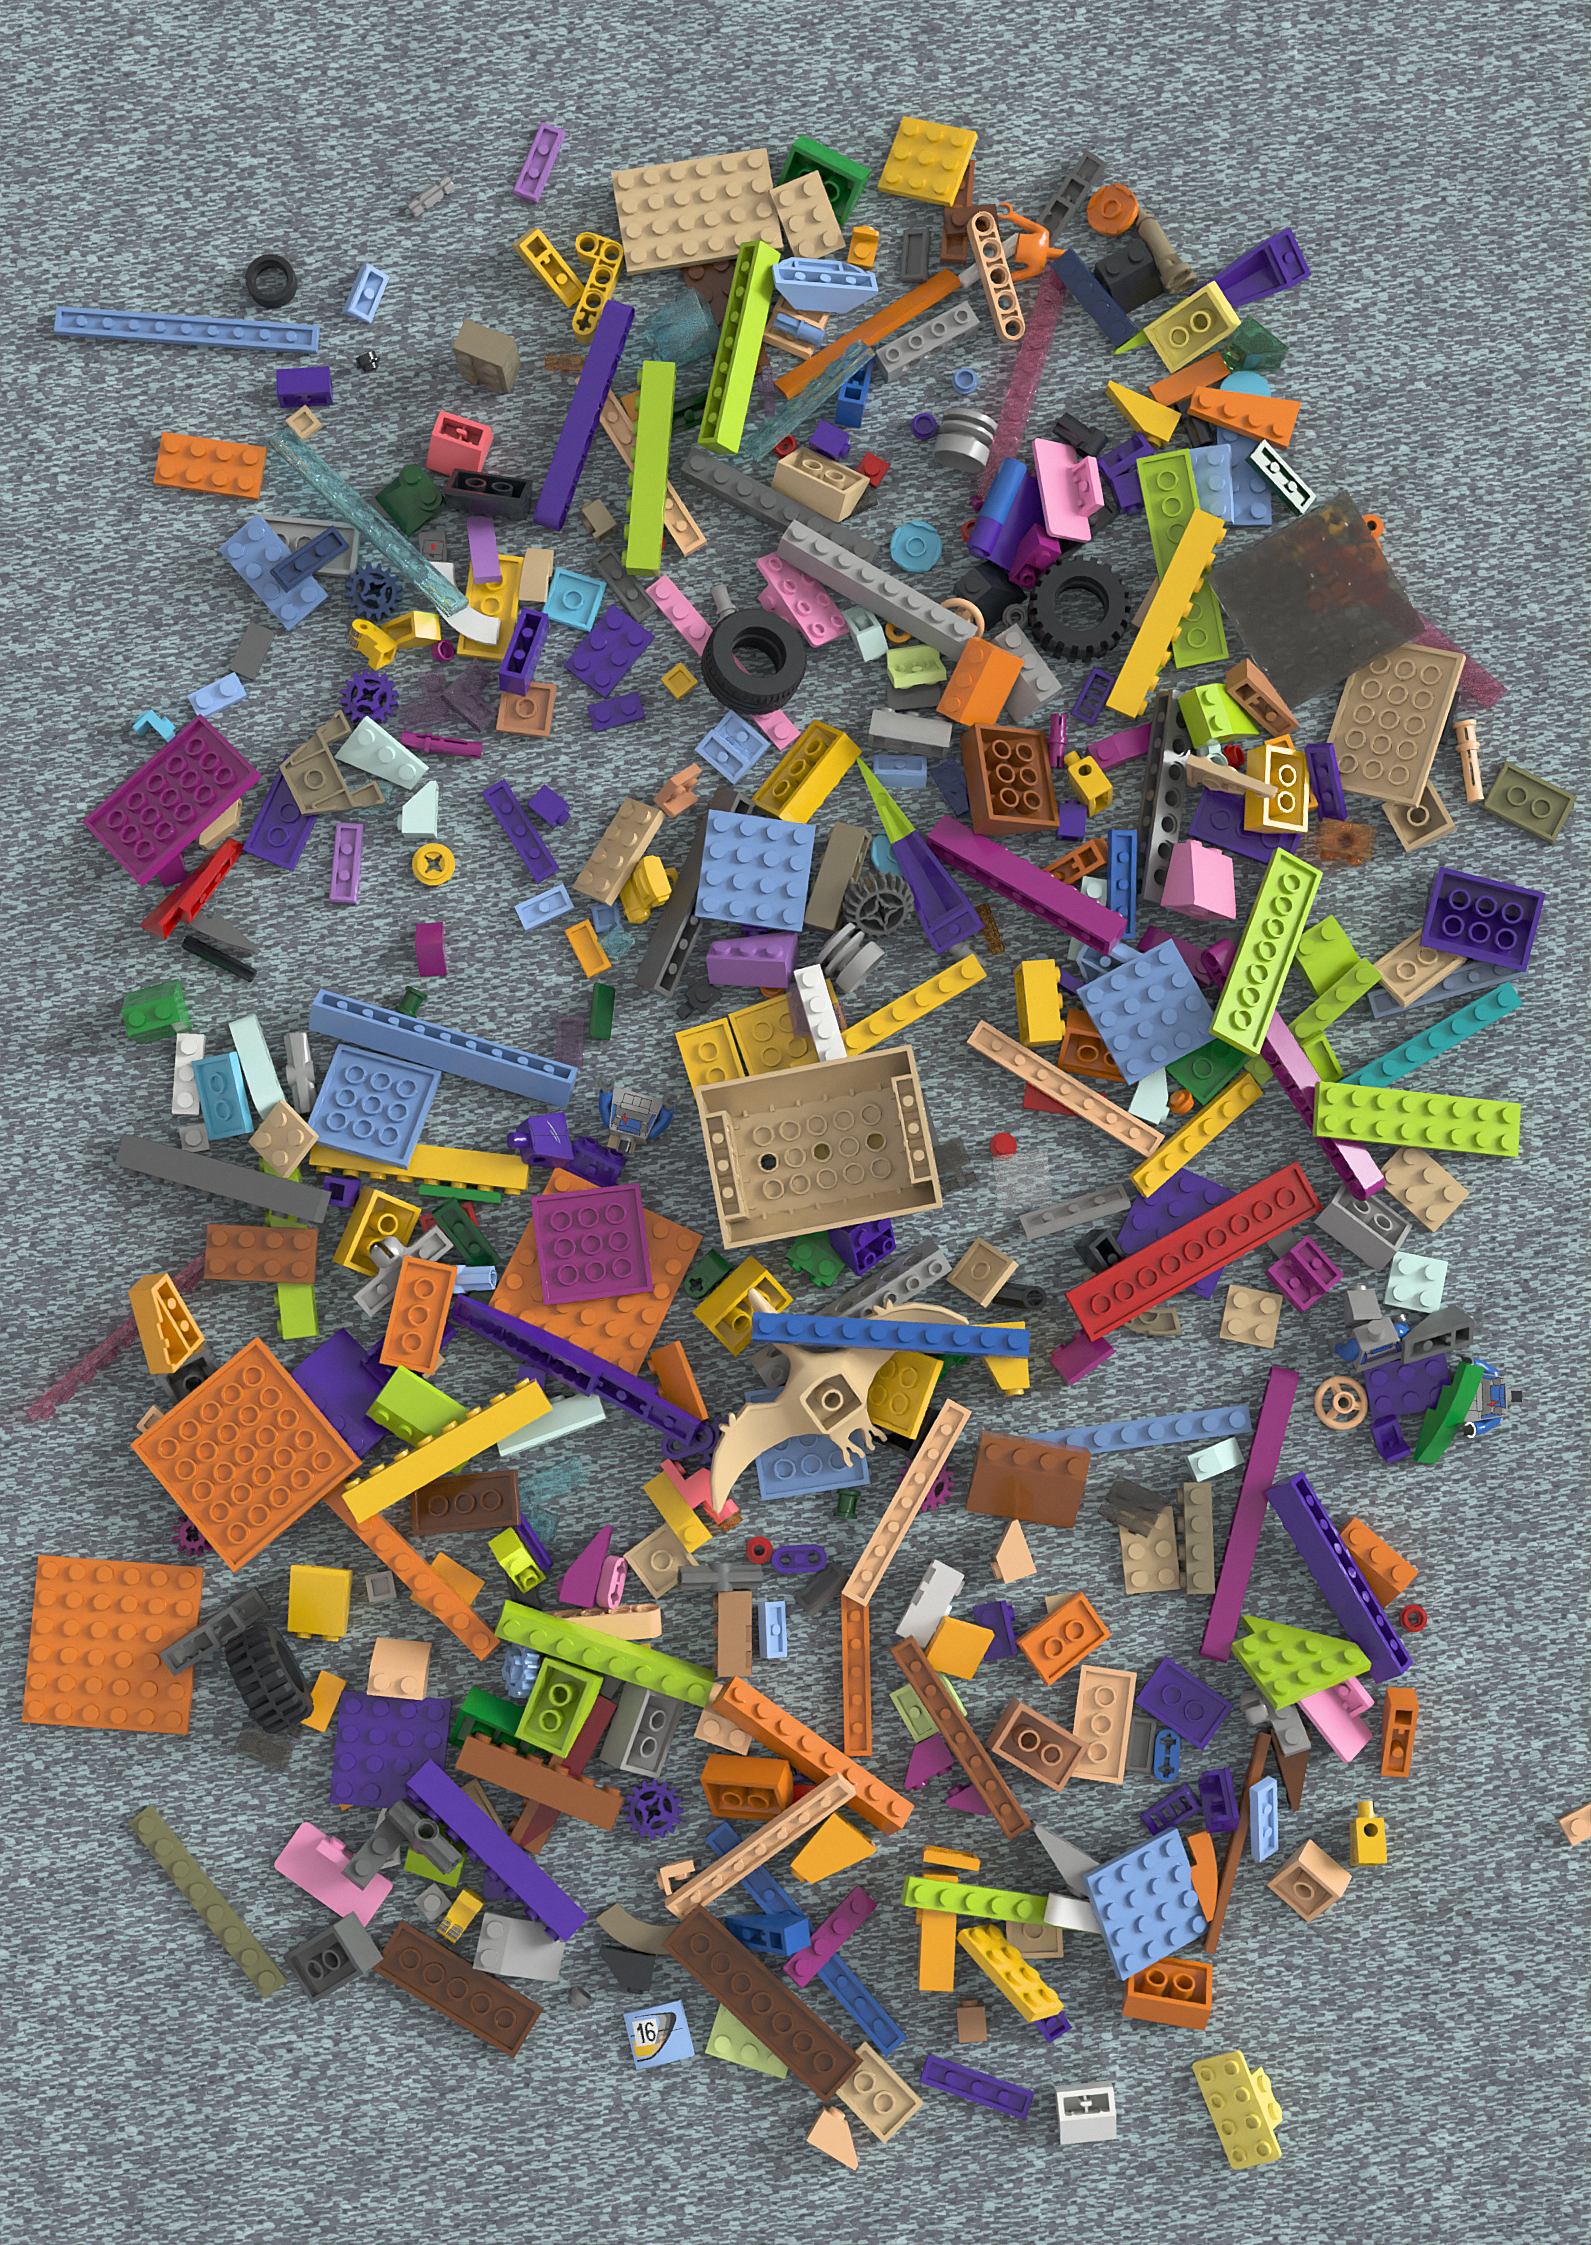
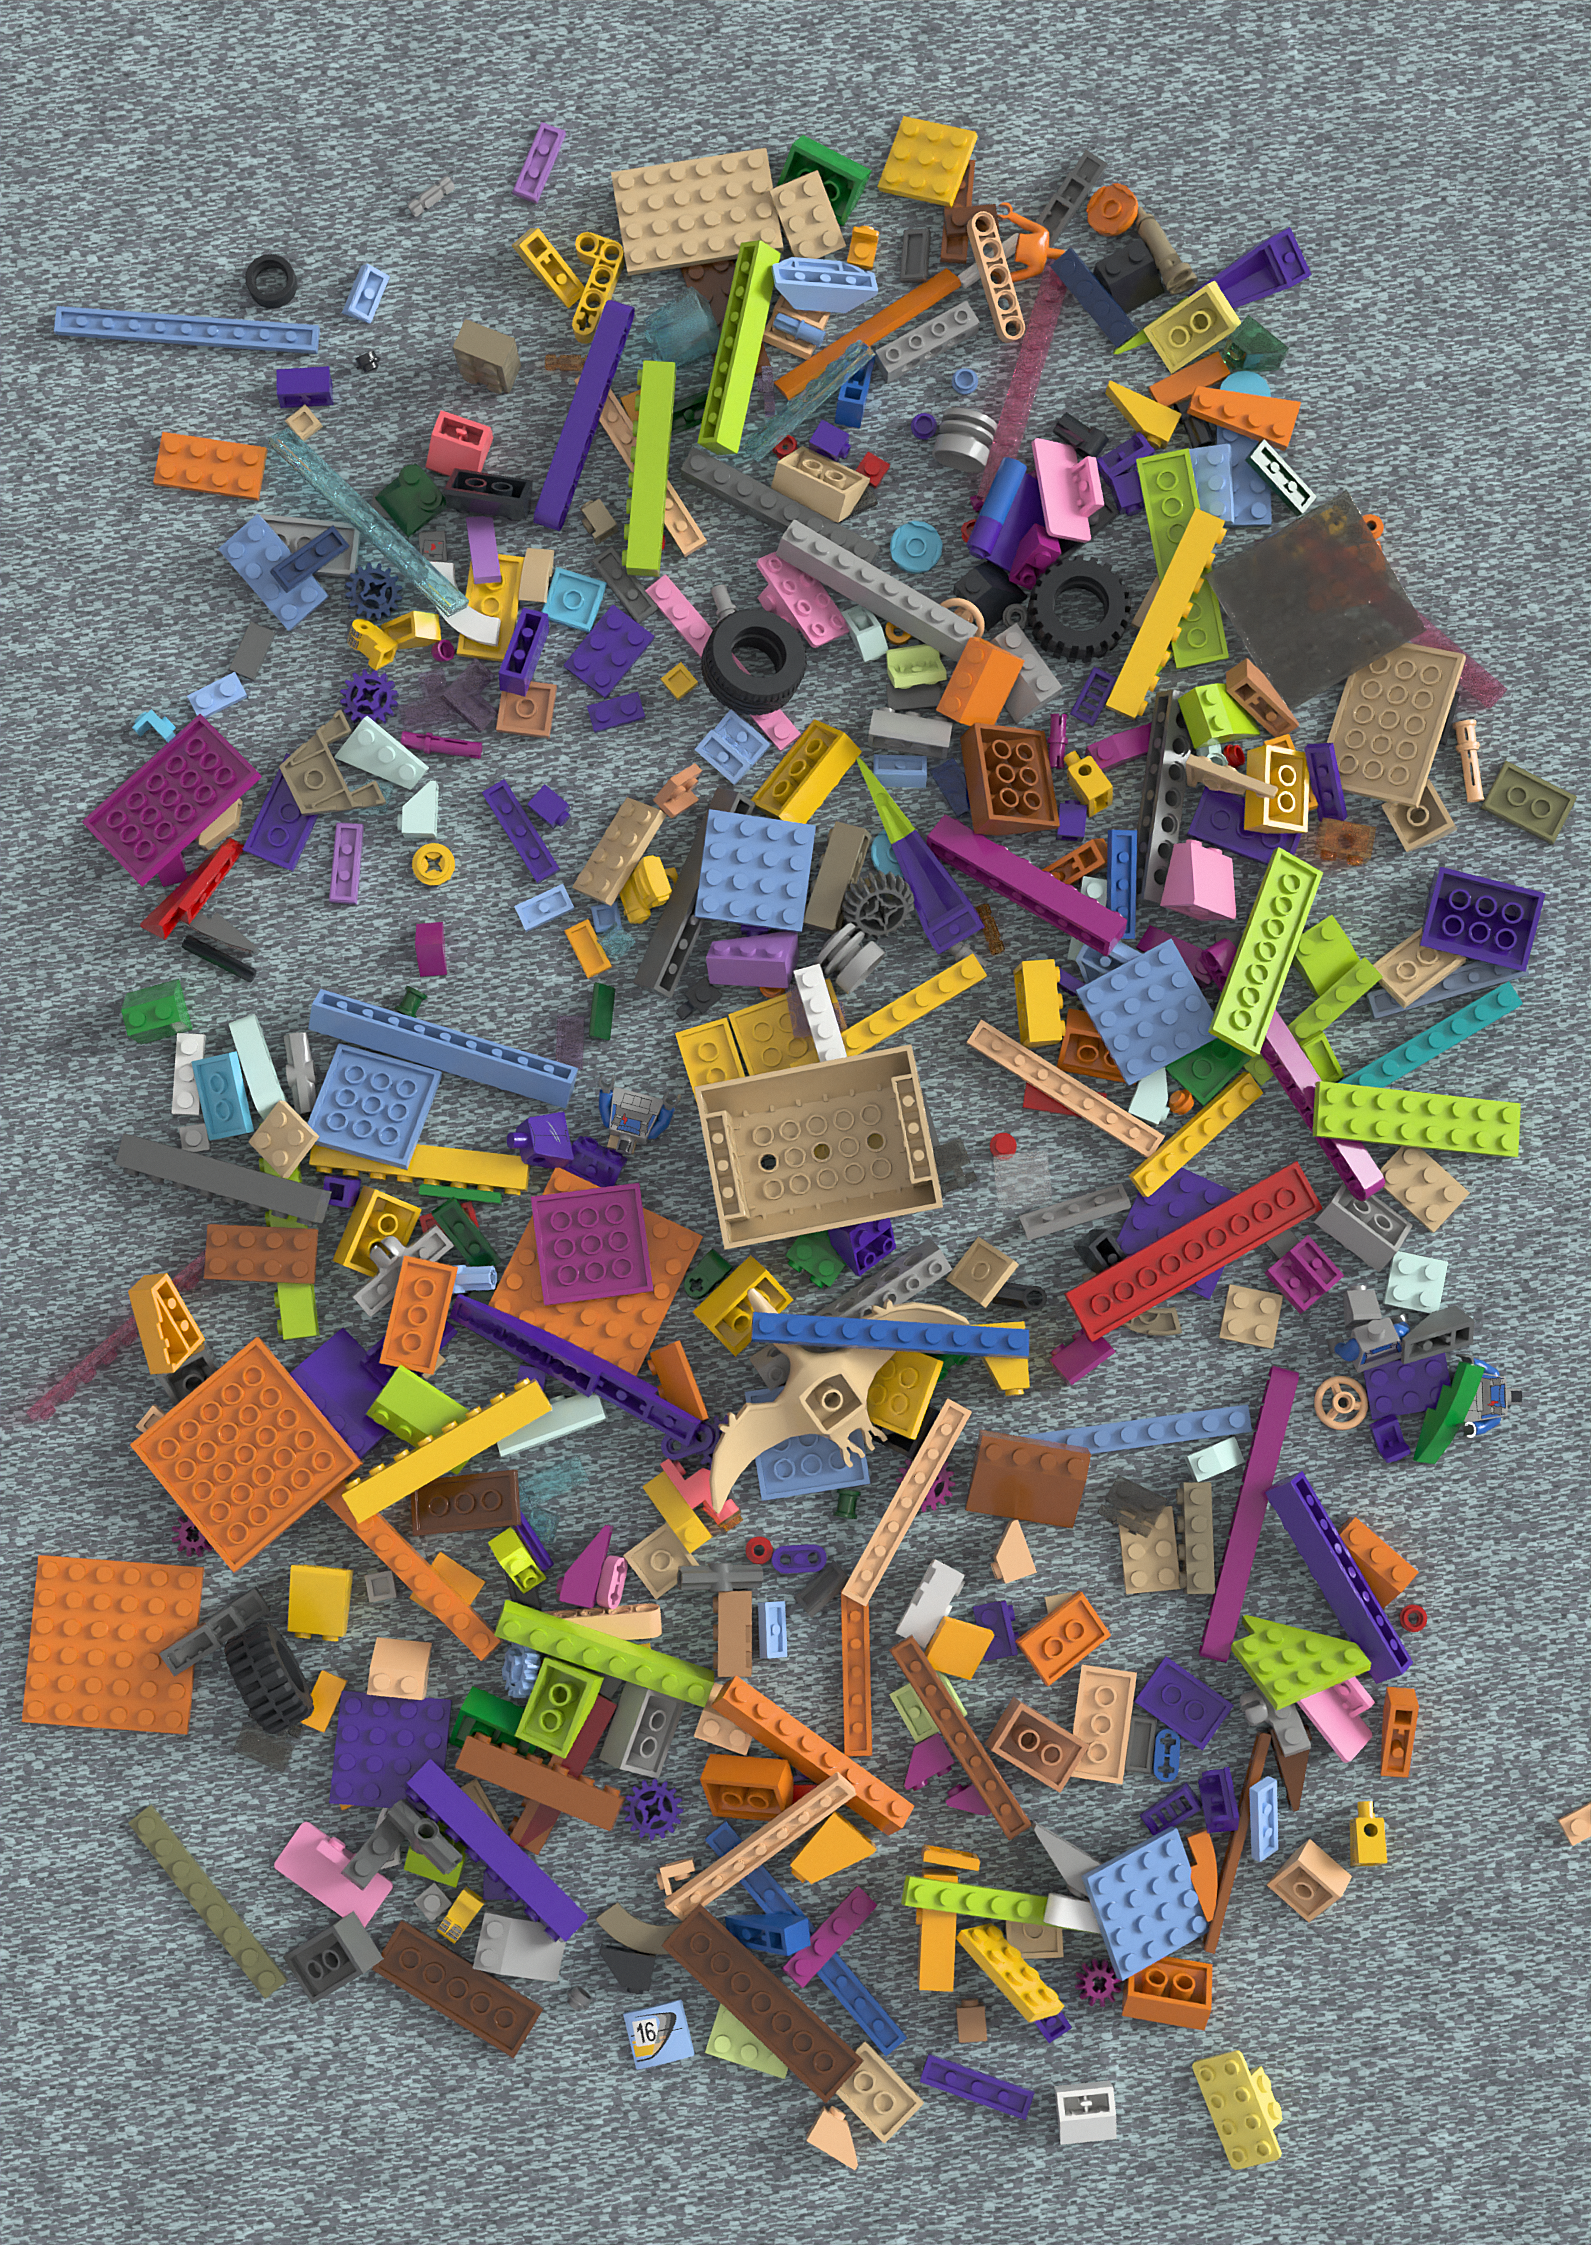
(1087, 1983): none -> magenta gear

